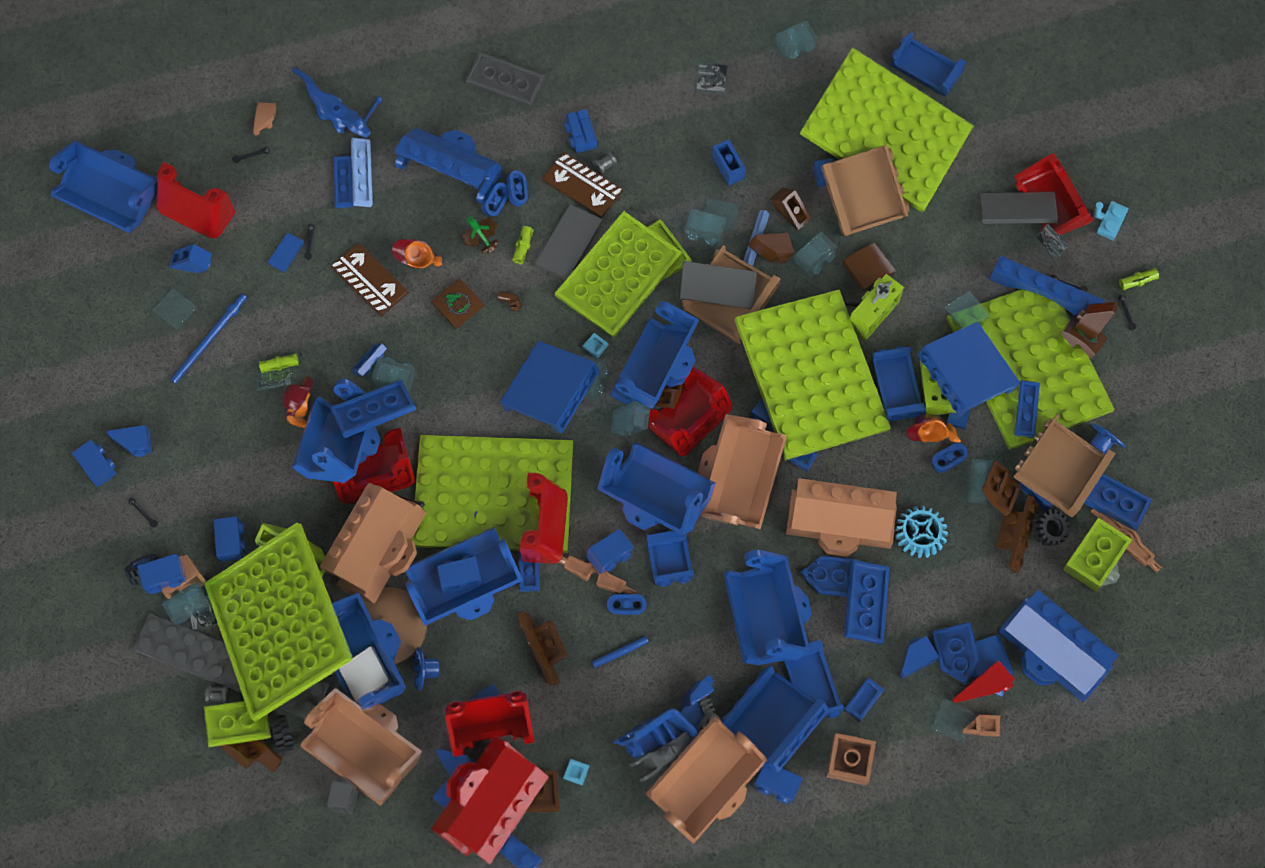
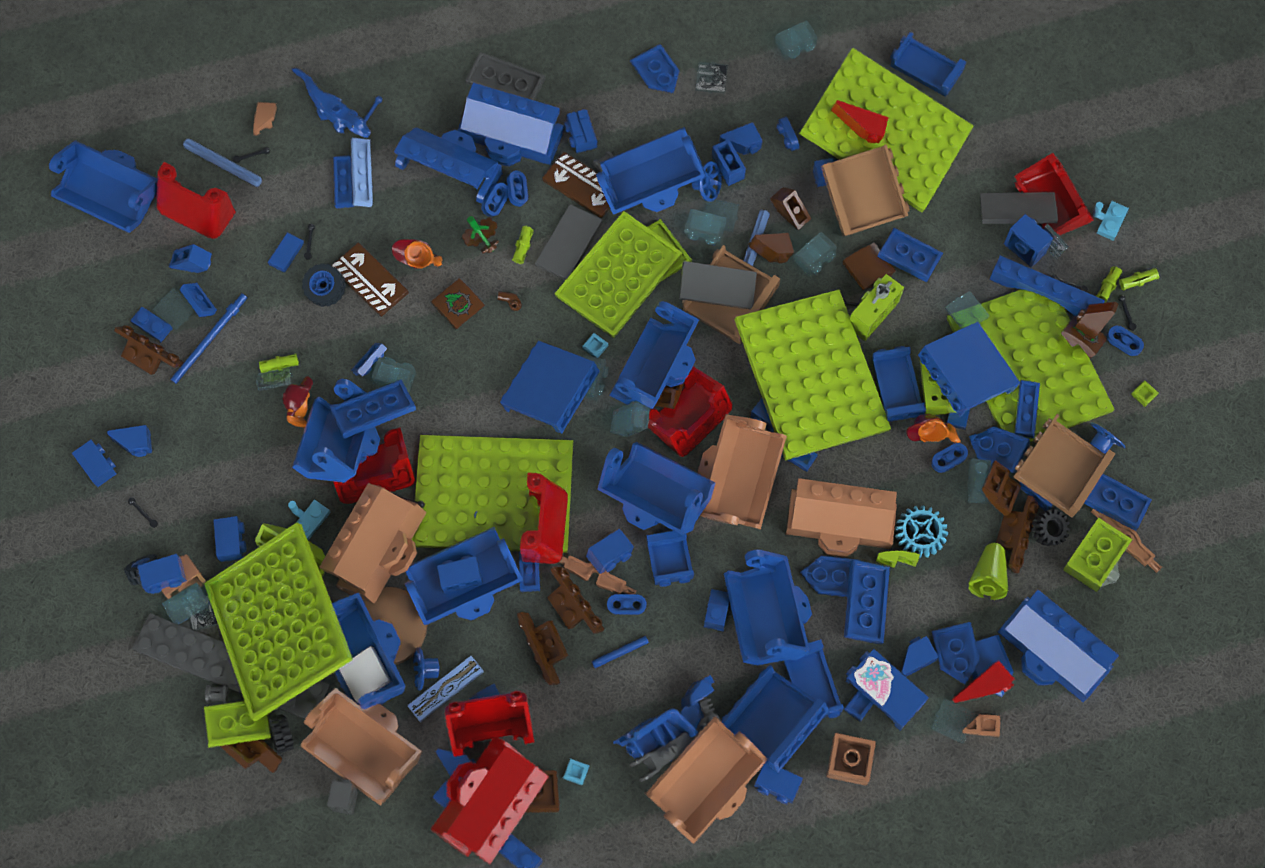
(145, 353): none -> reddish brown bracket
(151, 324): none -> blue plate
(198, 299): none -> blue plate
(222, 162): none -> medium blue axle
(311, 518): none -> medium azure plate
(319, 276): none -> black wheel
(445, 688): none -> light blue tile
(511, 126): none -> blue piece
(571, 604): none -> reddish brown bracket
(650, 173): none -> blue piece
(657, 69): none -> blue tile
(706, 183): none -> blue wheel
(717, 610): none -> blue slope
(744, 139): none -> blue slope
(790, 137): none -> blue plate
(863, 122): none -> red slope
(886, 688): none -> blue panel
(891, 557): none -> lime slope
(910, 255): none -> blue tile
(990, 574): none -> lime cone
(1000, 446): none -> blue tile
(1028, 240): none -> blue brick
(1109, 283): none -> lime pin
(1125, 339): none -> blue plate
(1144, 393): none -> lime tile

